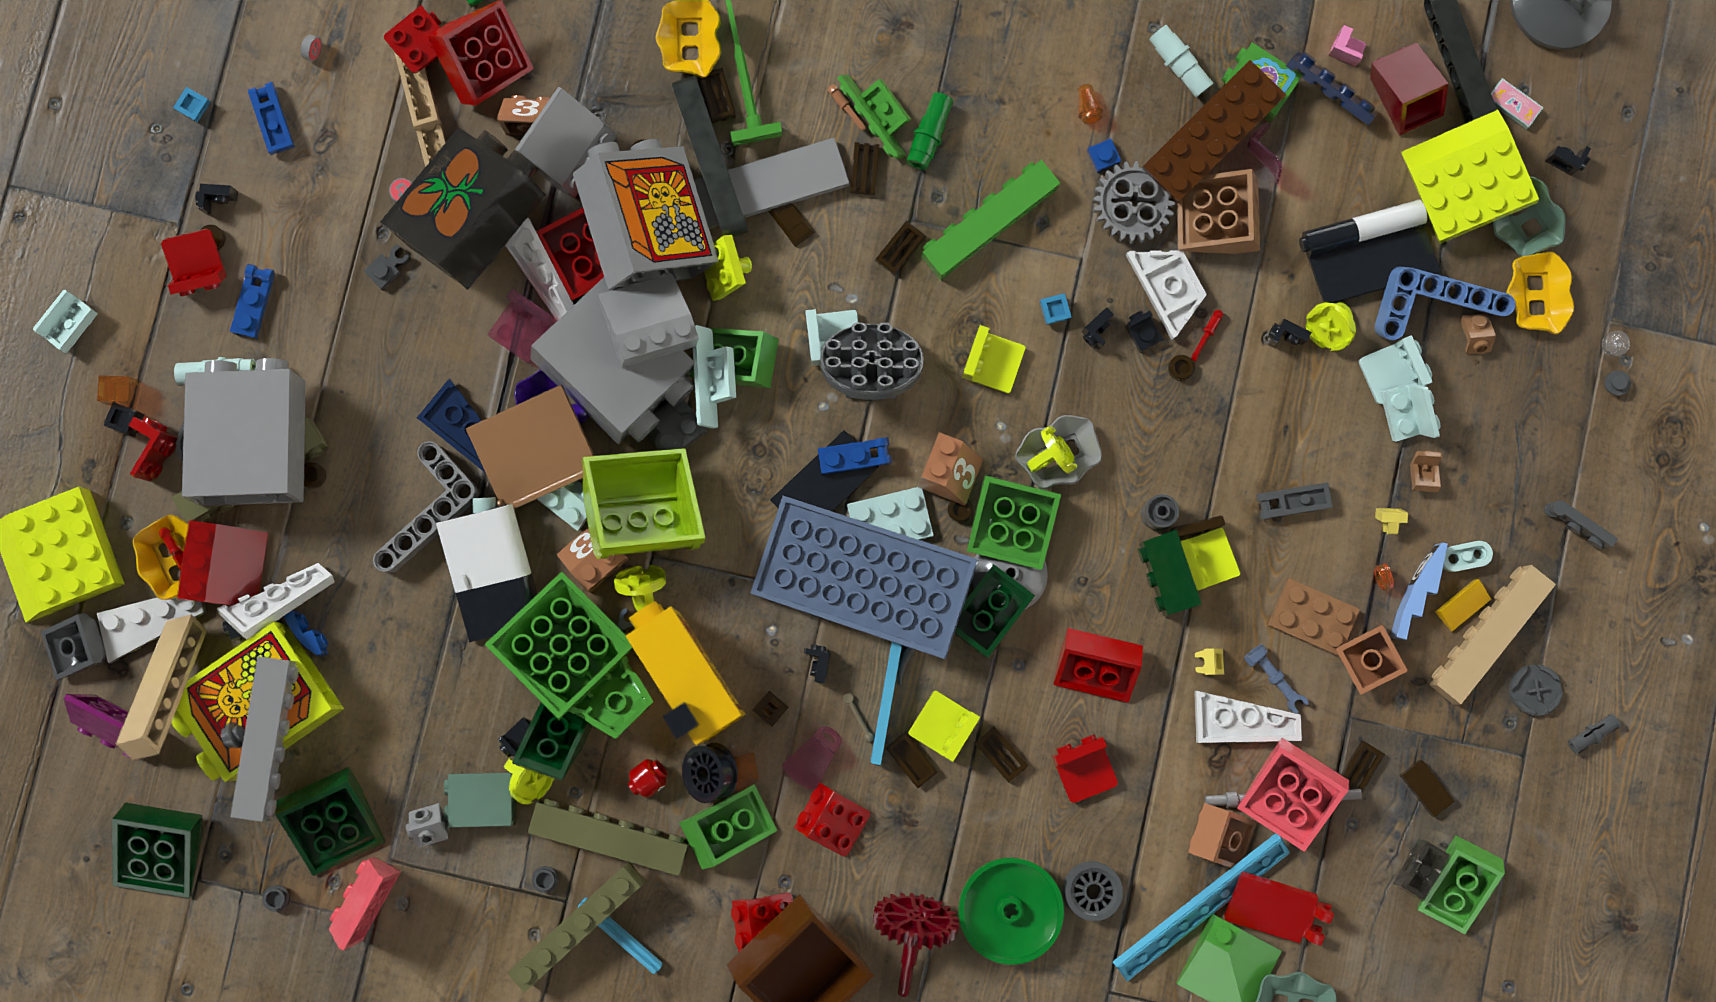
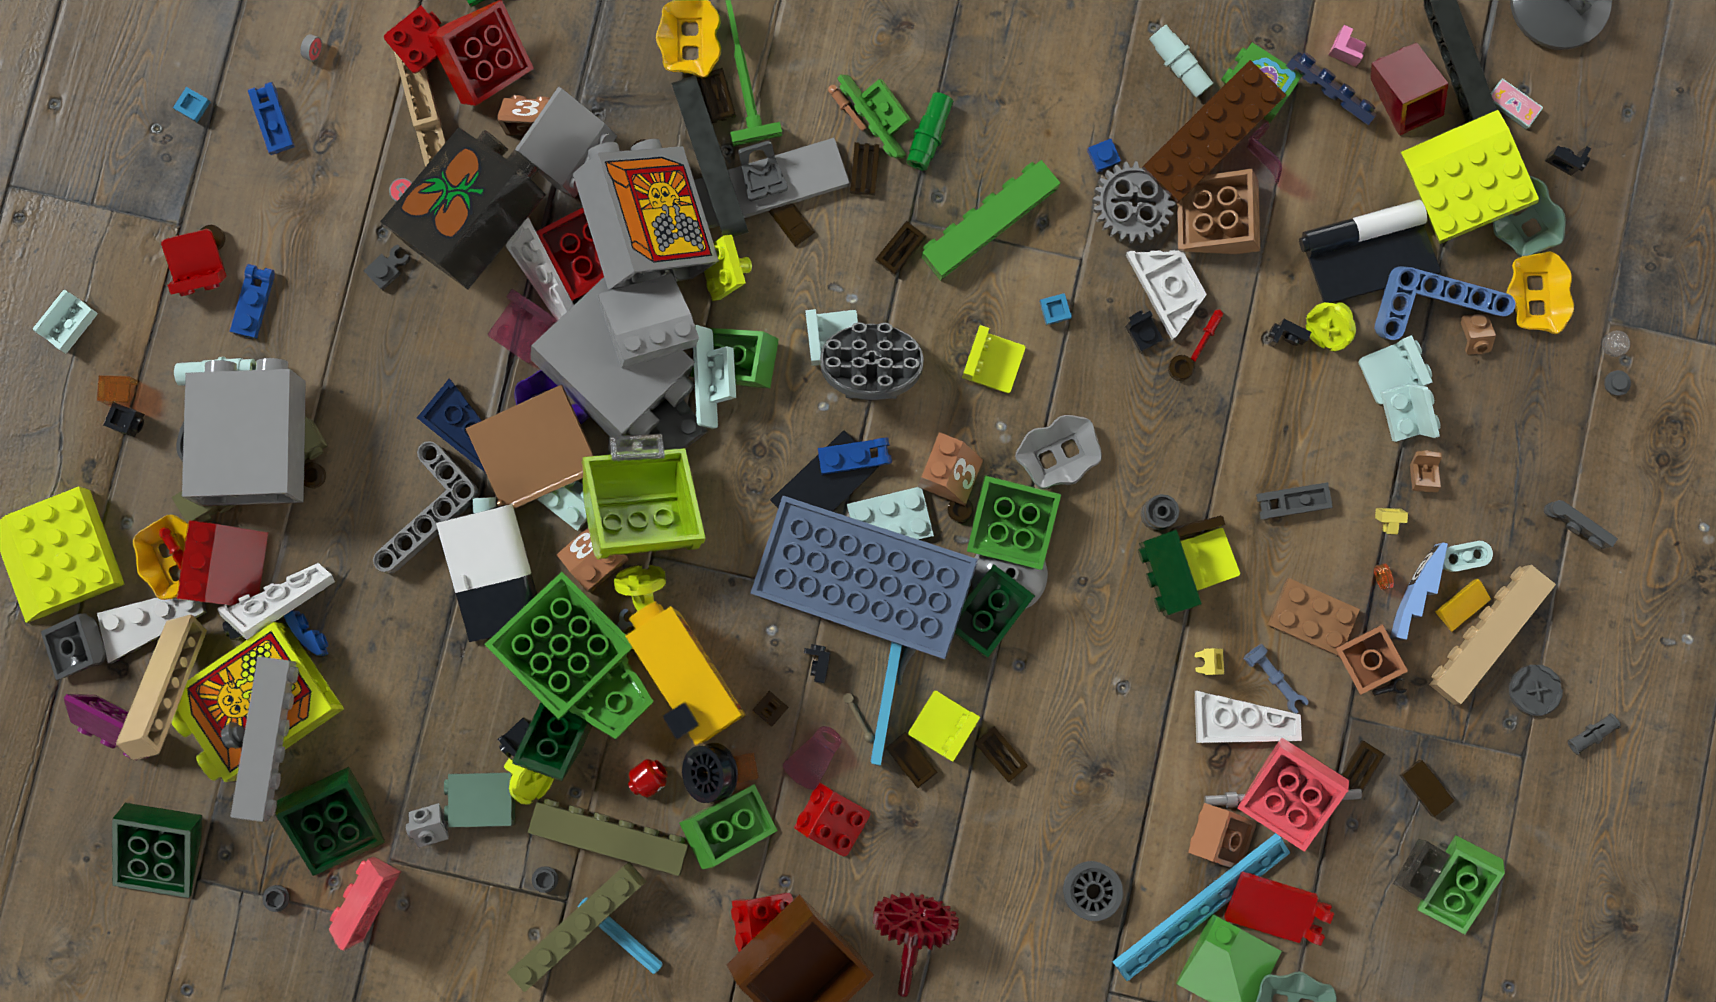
(157, 449): red bracket -> none
(214, 193): black bracket -> none
(636, 447): none -> clear slope
(764, 182): none -> dark grey piece
(1011, 910): green dish -> none
(1056, 450): neon yellow tile -> none
(1084, 768): red bracket -> none
(1088, 105): clear orange cone -> none
(1098, 324): black bracket -> none
(1098, 665): red slope -> none
(1389, 688): none -> black hand

